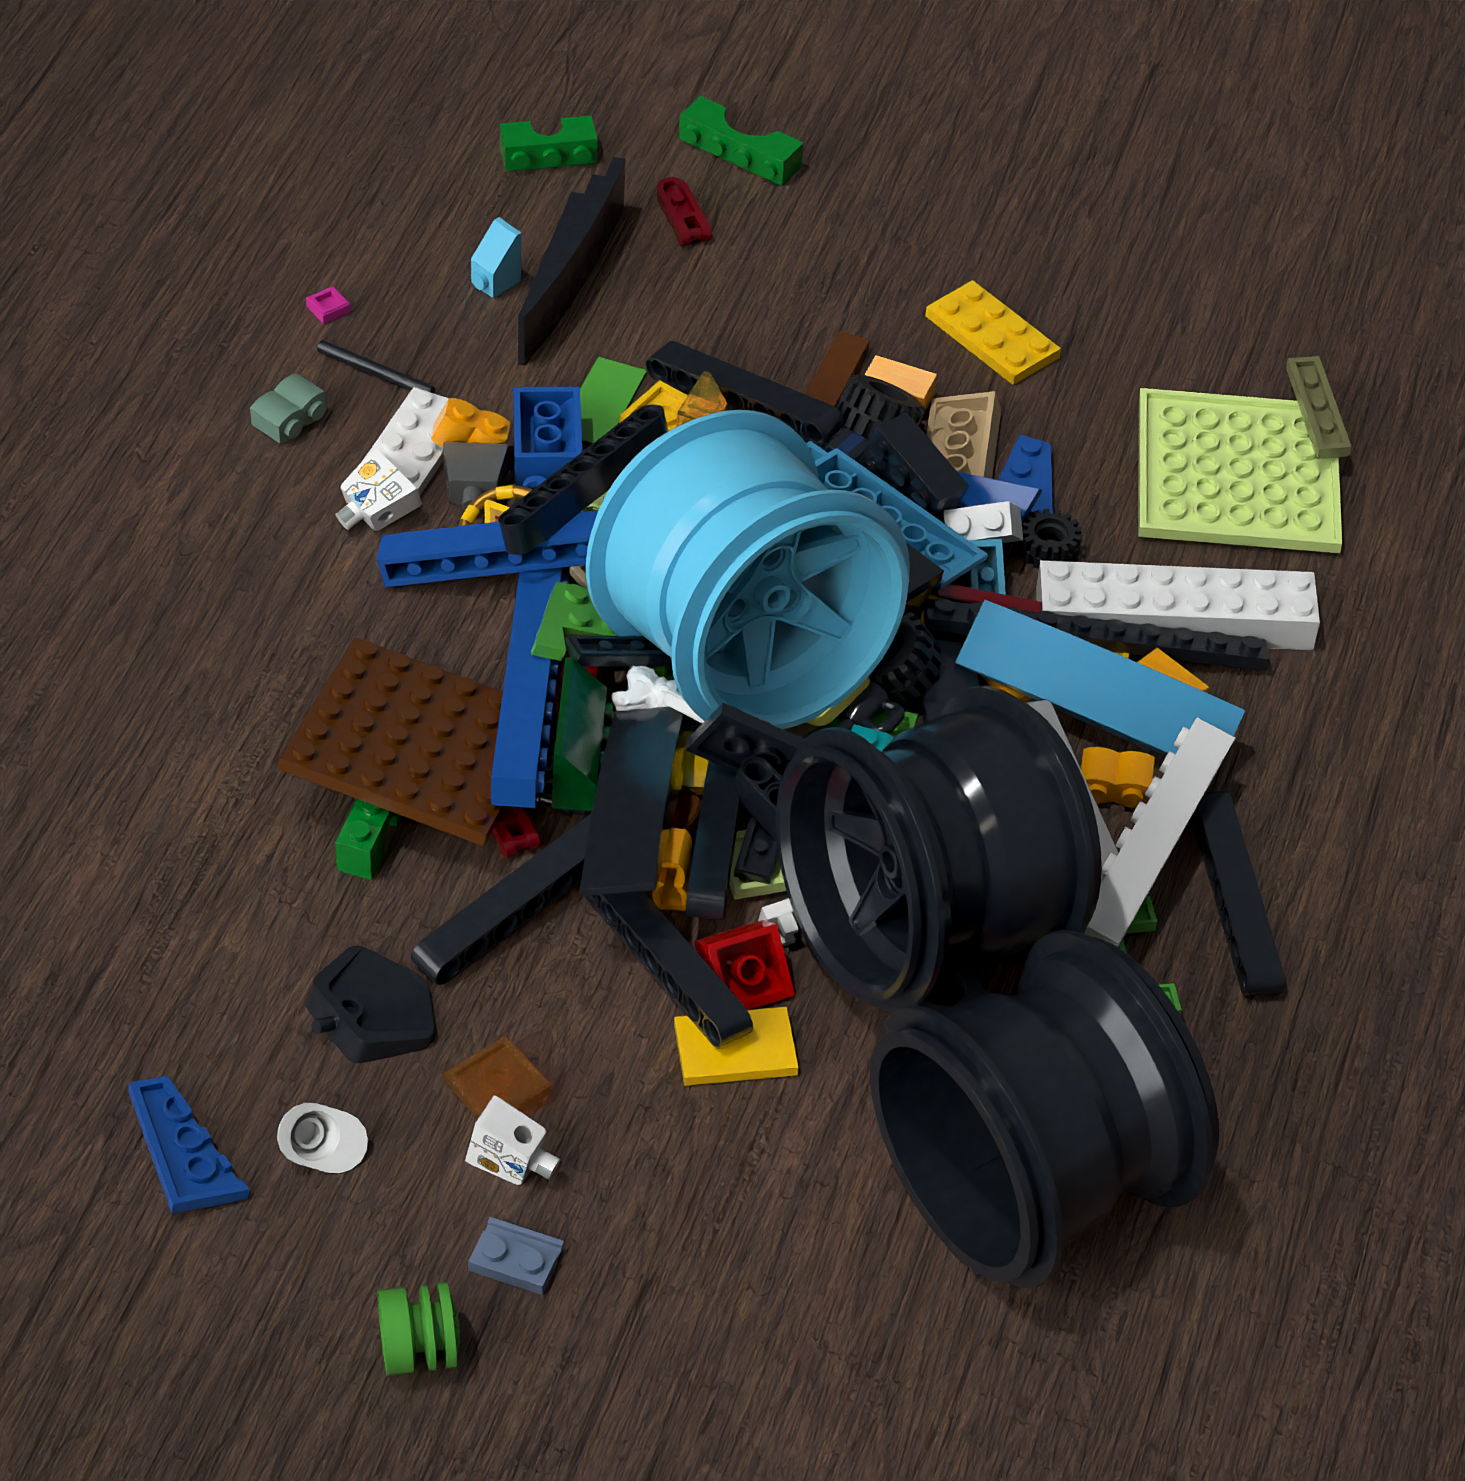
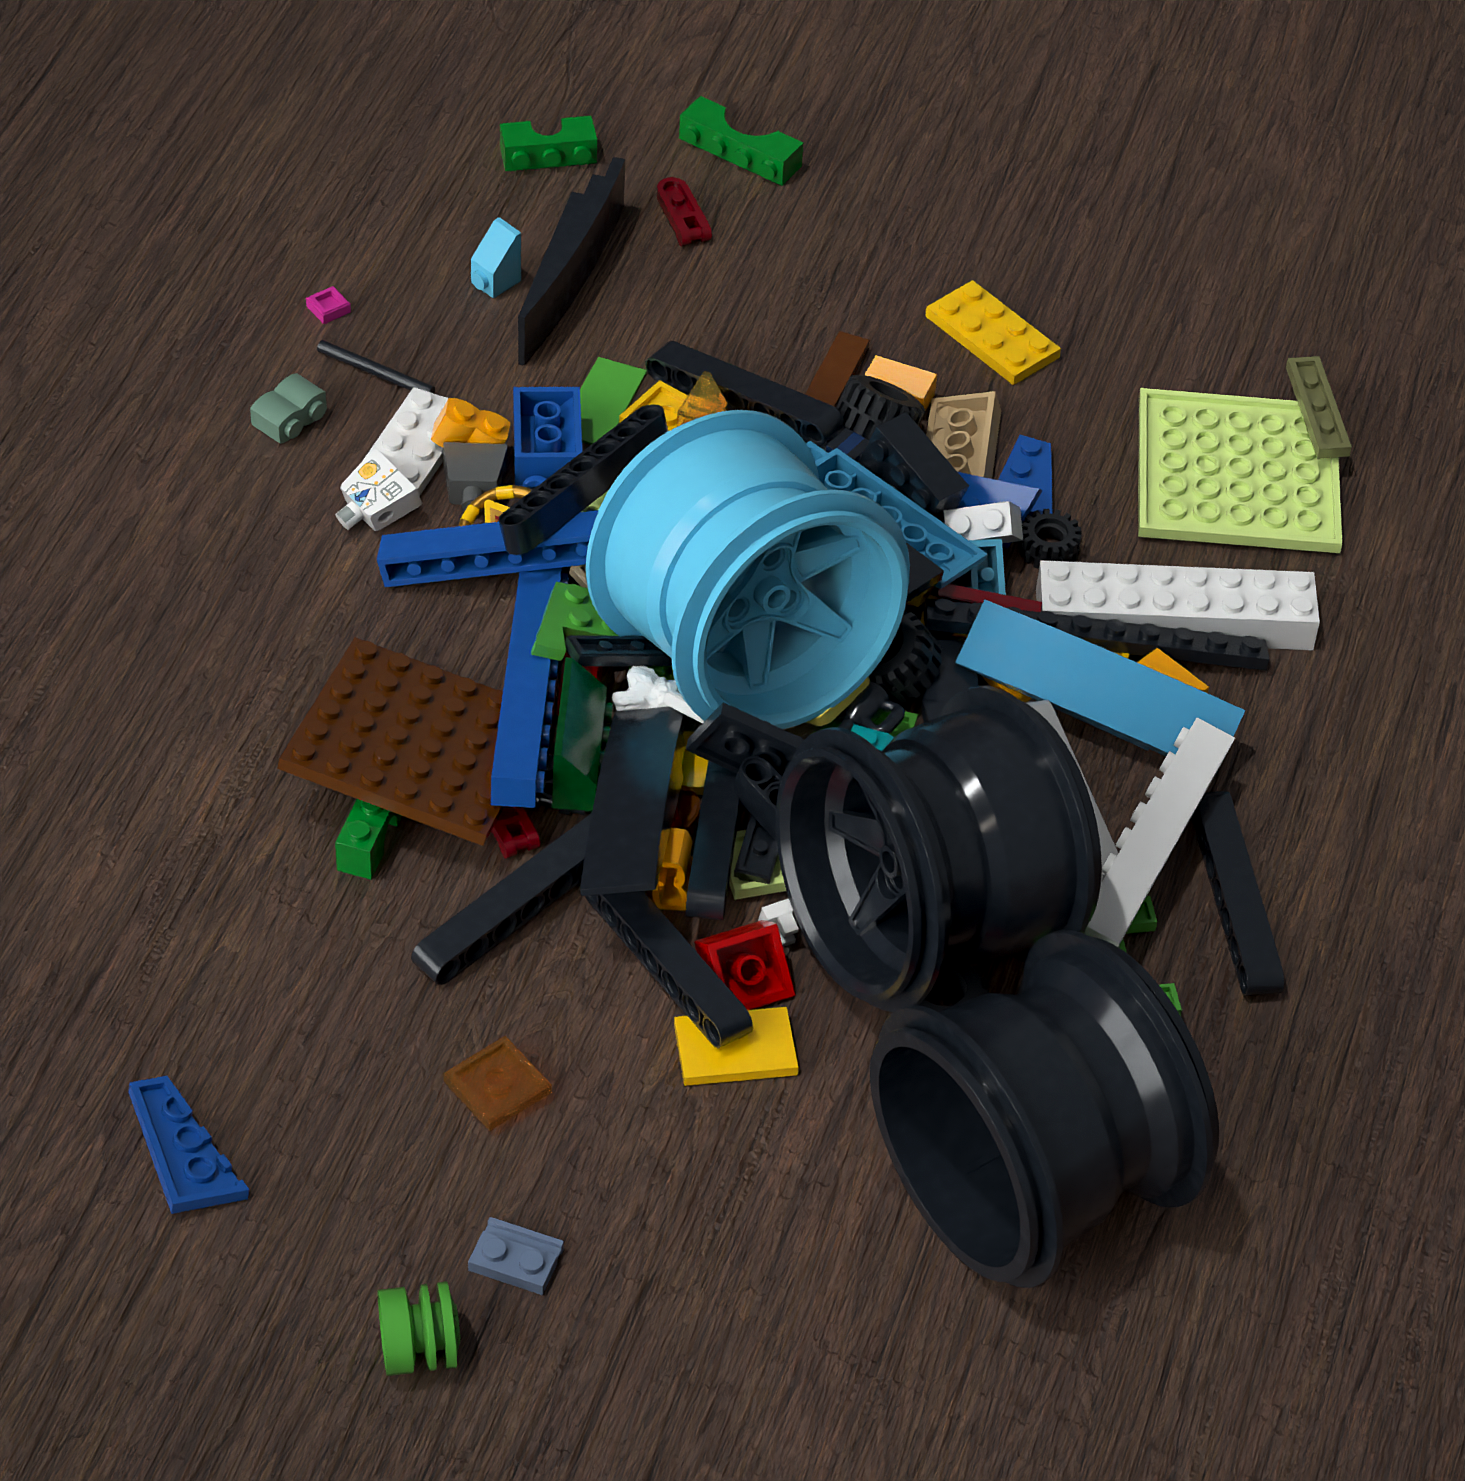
(322, 1138): white piece -> none
(371, 1006): black animal -> none
(509, 1144): white torso -> none
(1117, 775): light orange brick -> none

